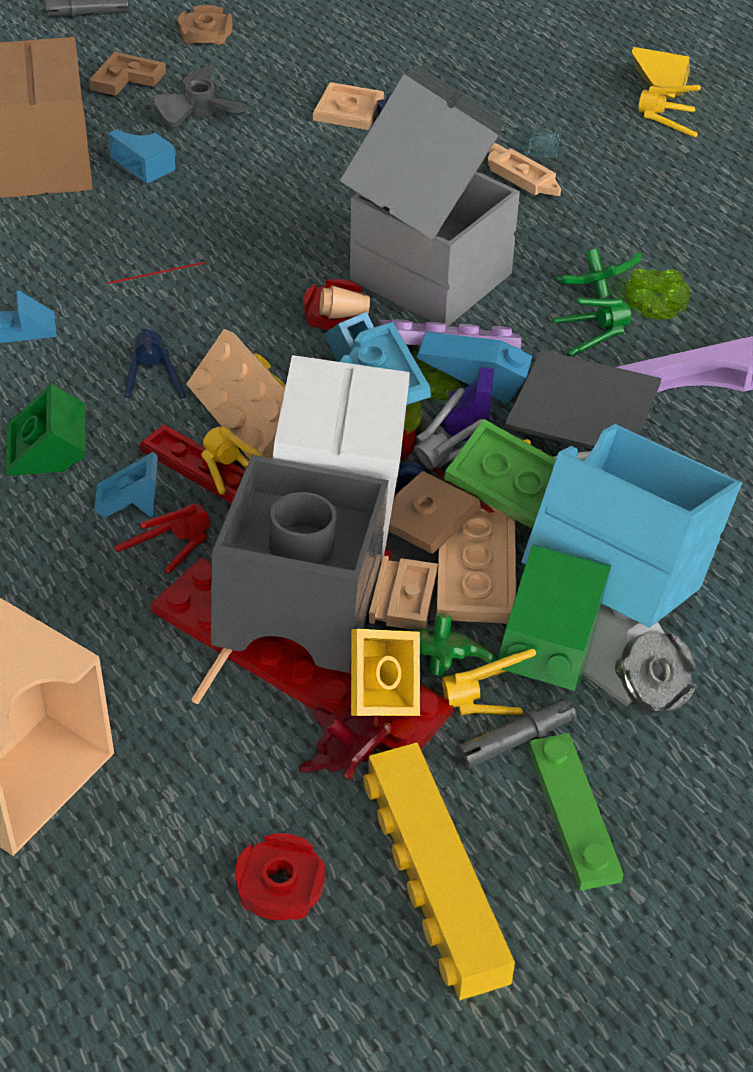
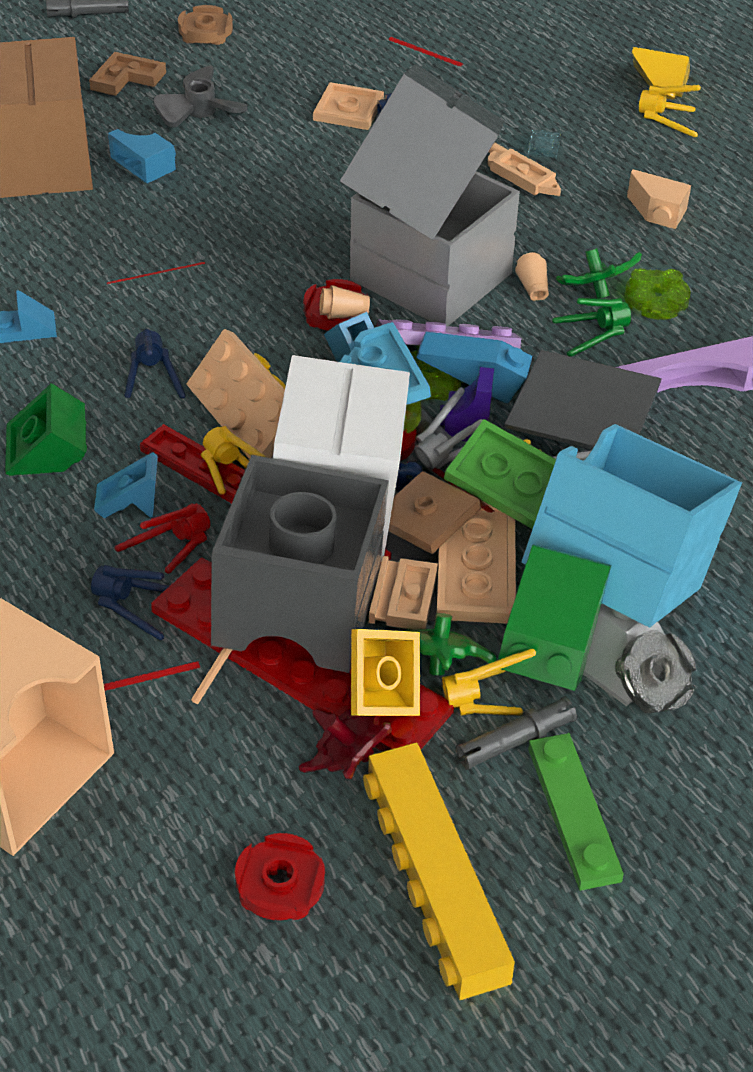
(116, 584): none -> dark blue plant
(153, 675): none -> red piece
(425, 51): none -> red piece
(533, 275): none -> light nougat cone
(658, 198): none -> light nougat slope

